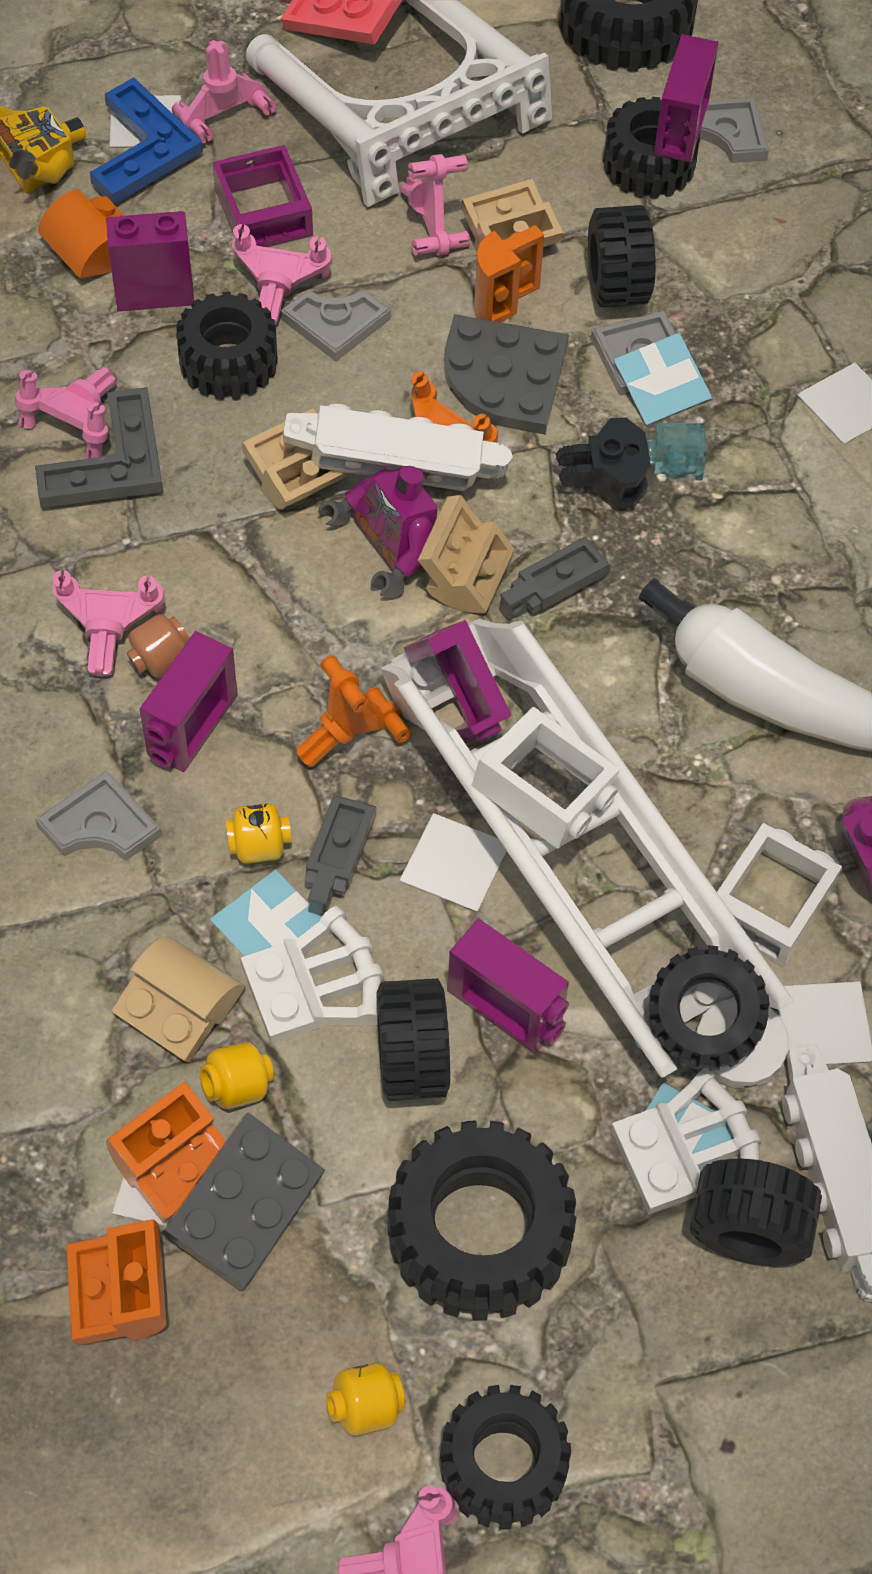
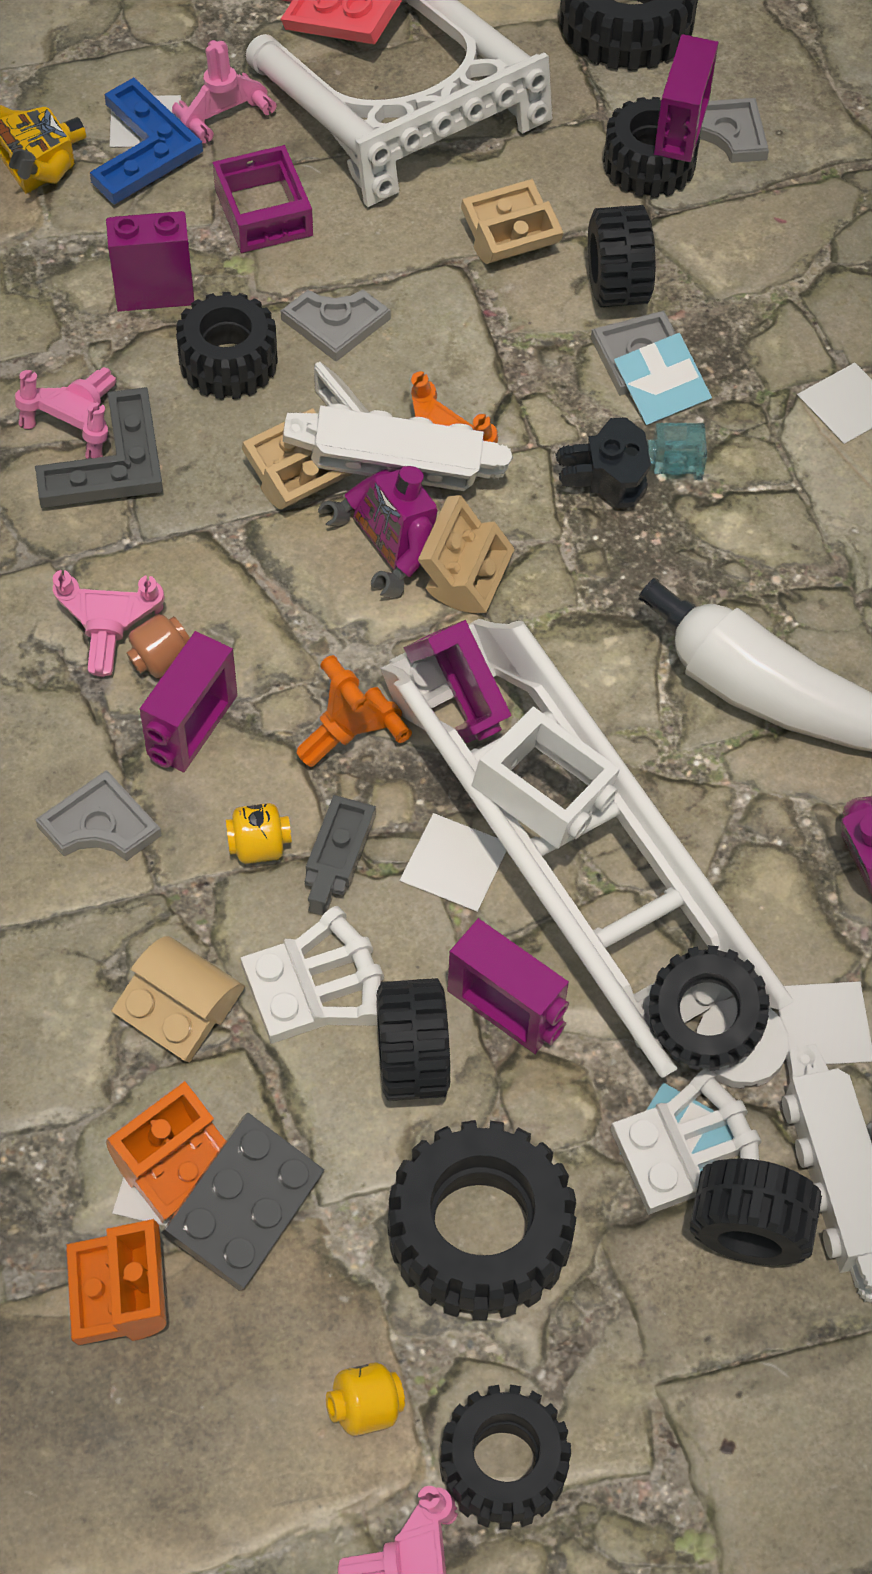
(78, 232): orange brick -> none
(236, 1075): yellow head -> none
(265, 916): medium azure sticker -> none
(279, 269): bright pink axle -> none
(334, 390): none -> white slope
(427, 199): bright pink axle -> none
(505, 371): dark grey plate -> none
(507, 272): orange brick -> none
(554, 578): dark grey hinge -> none
(769, 936): white window -> none

